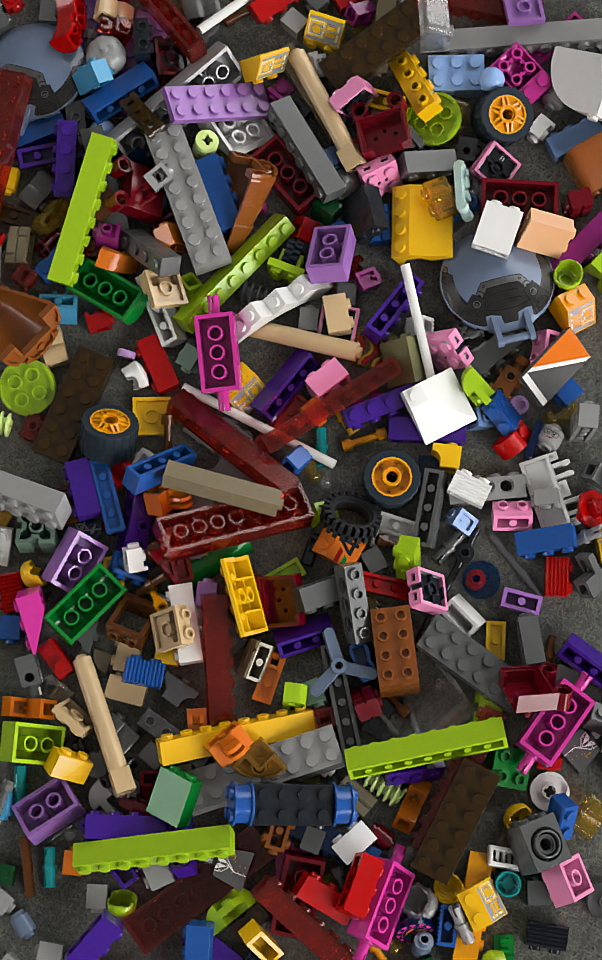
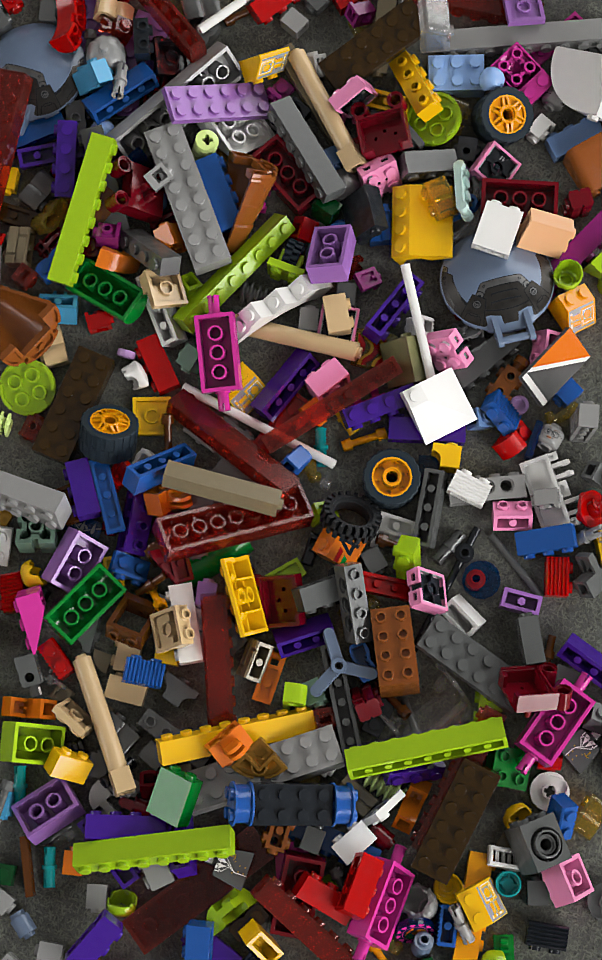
(10, 629): blue brick -> none
(119, 81): none -> light grey pin
(133, 558): white brick -> none
(142, 115): dark brown plate -> none
(196, 718): orange brick -> none
(324, 32): yellow slope -> none
(382, 810): none -> white wing
(461, 520): light blue bracket -> none
(475, 387): lime brick -> none
(496, 638): yellow plate -> none

